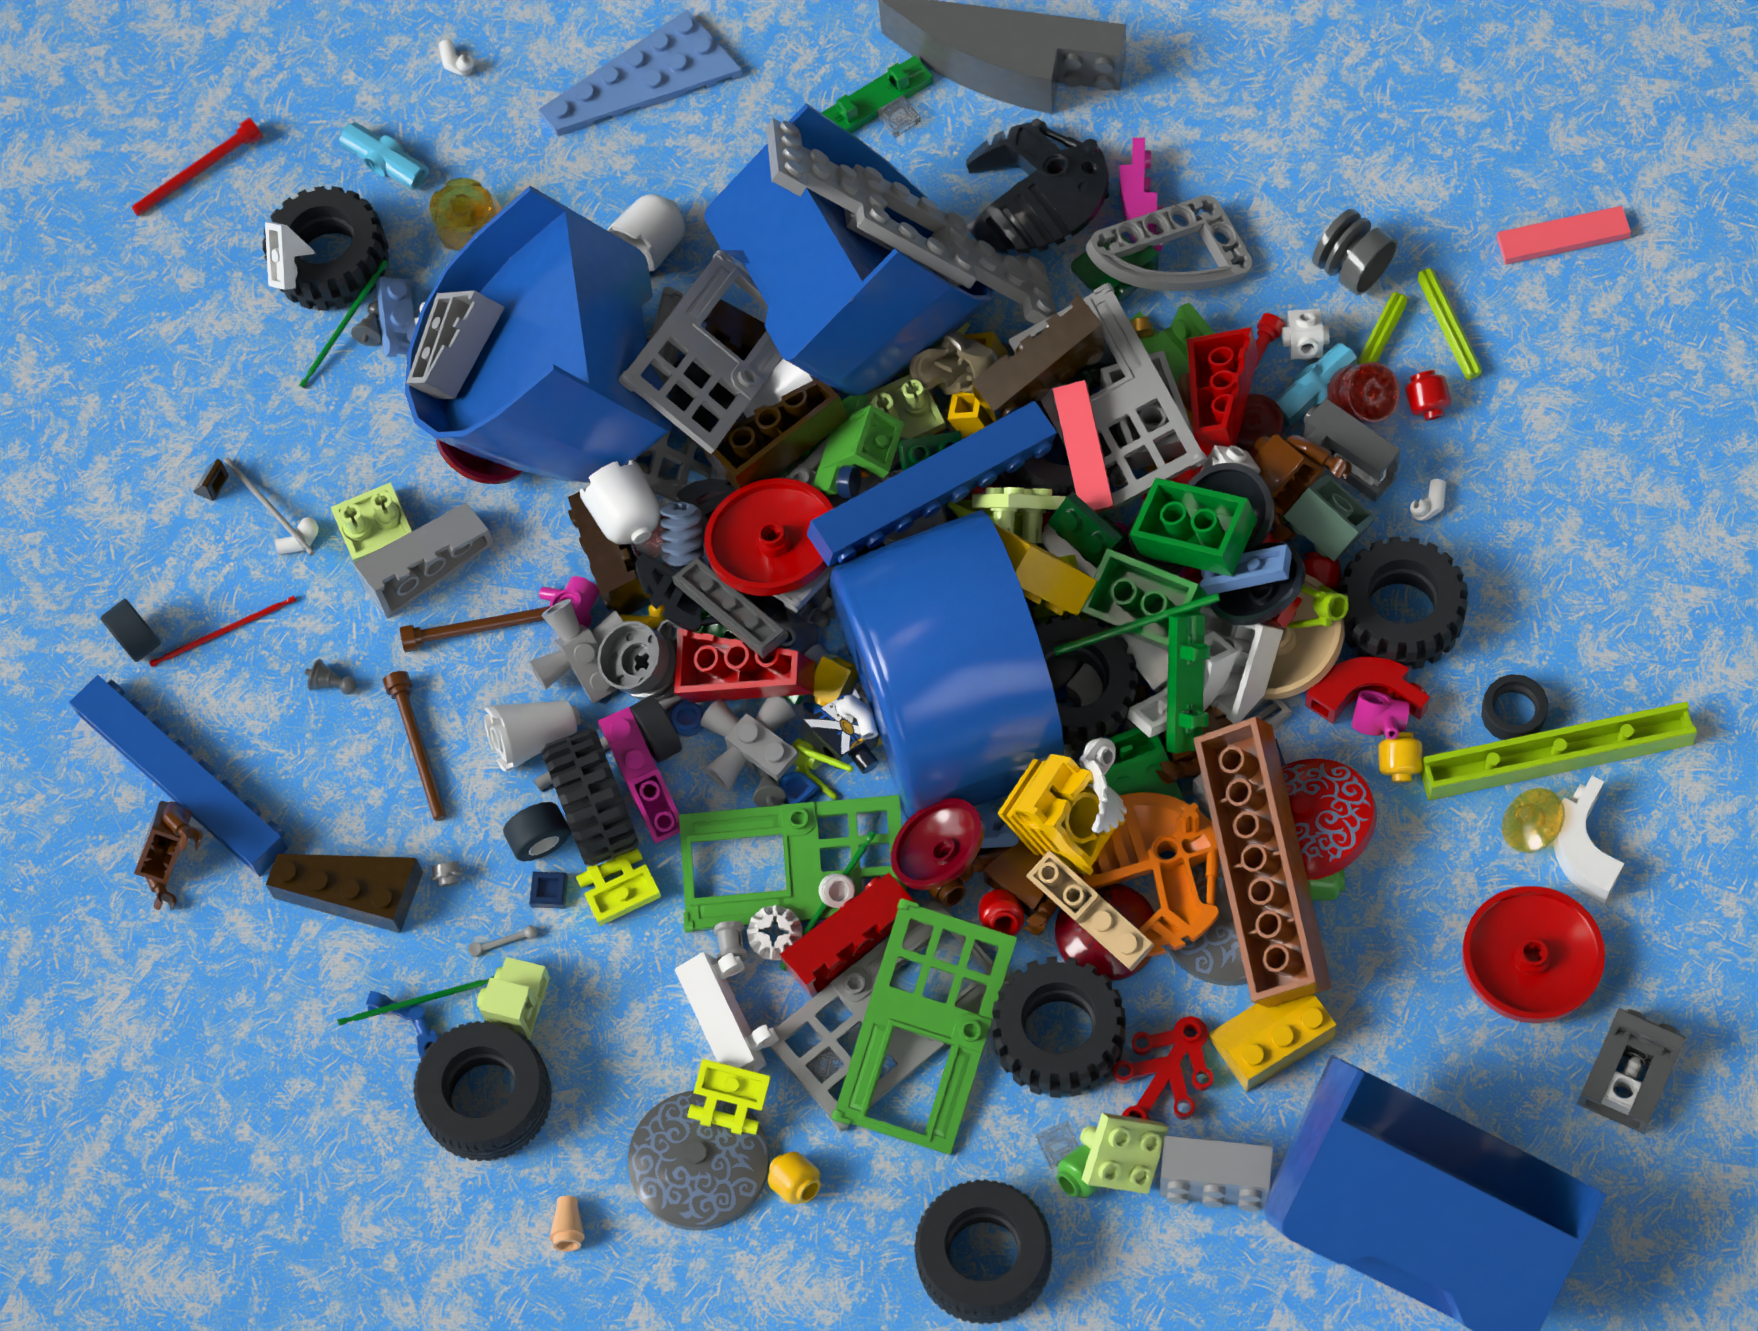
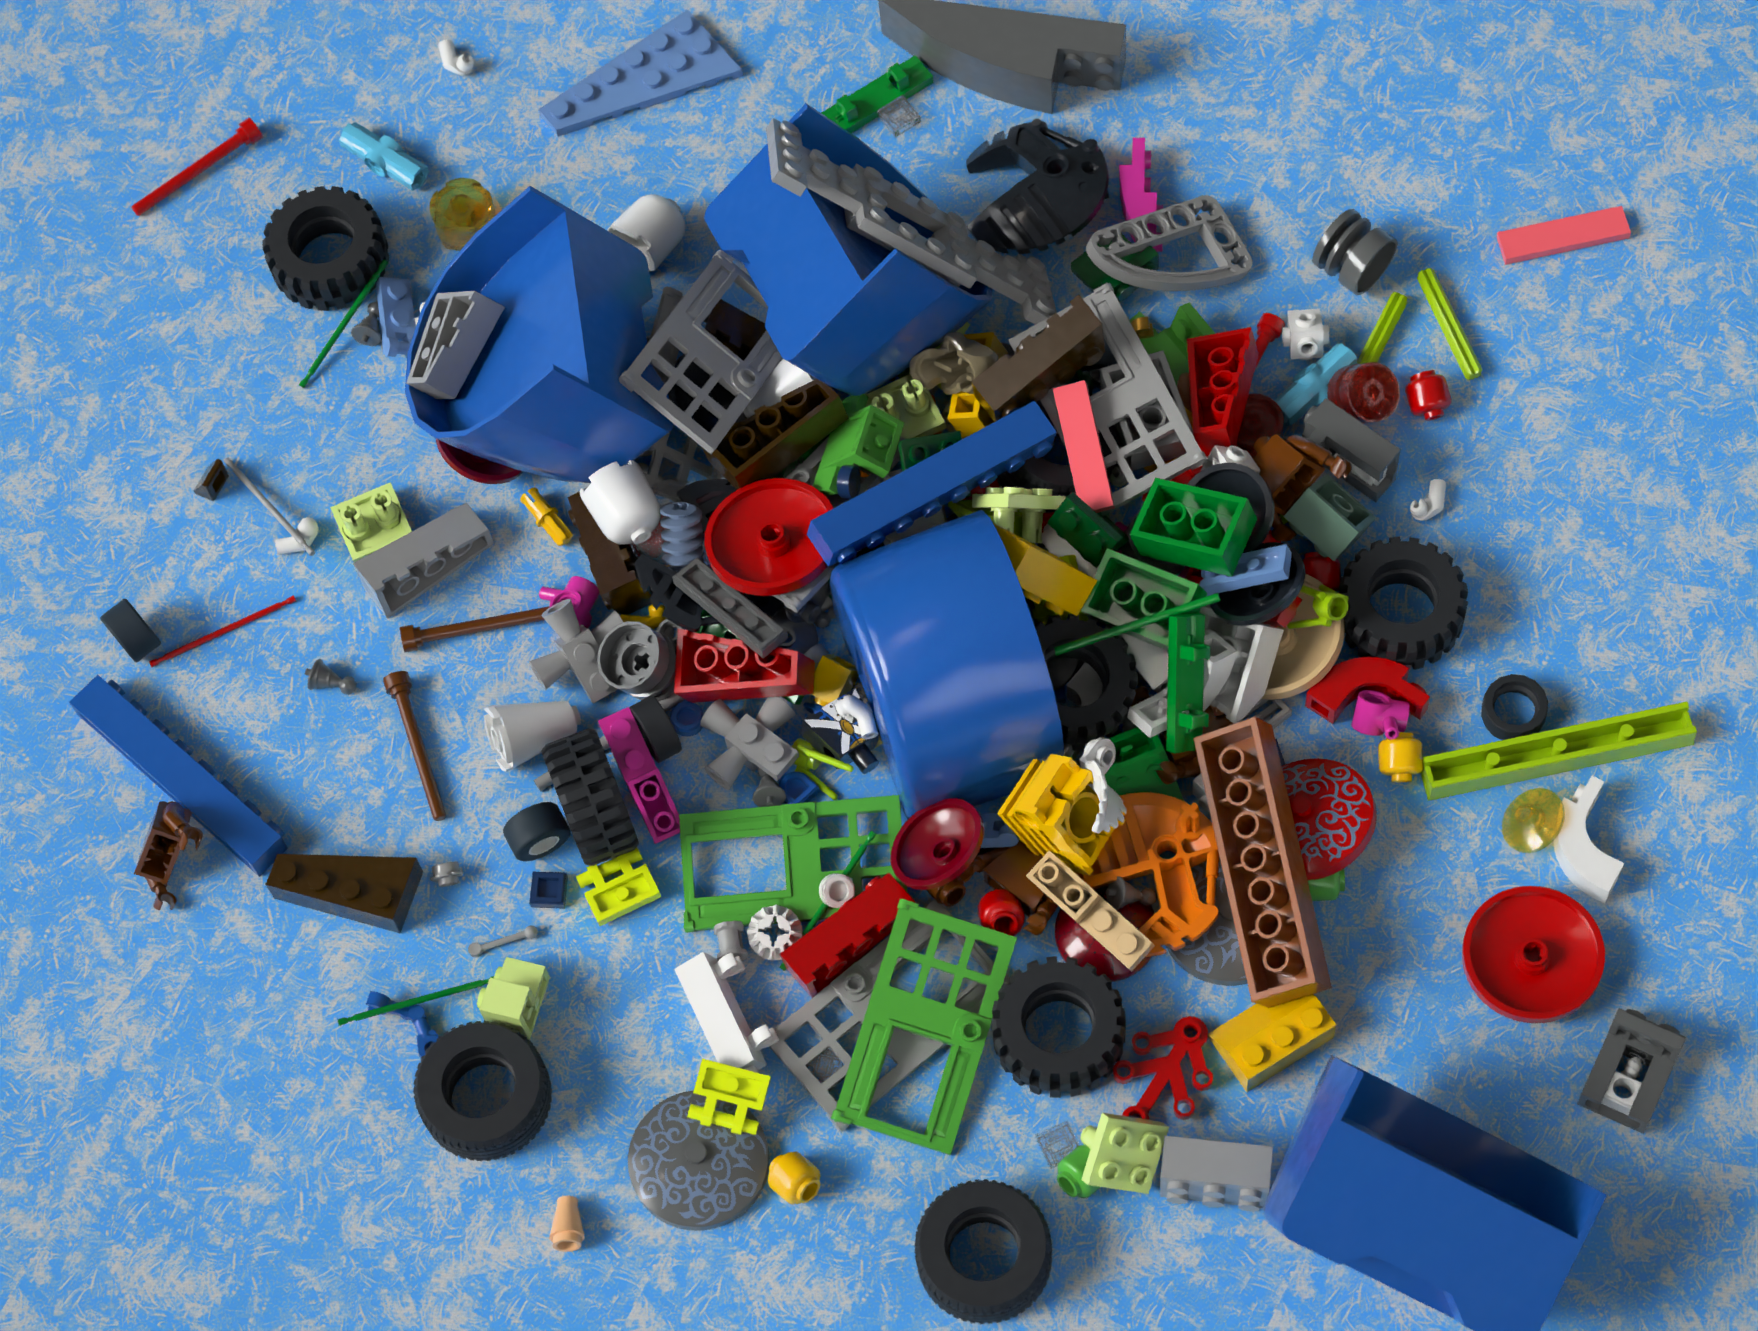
(281, 248): white slope -> none
(547, 517): none -> yellow axle
(1122, 893): none -> dark grey piece

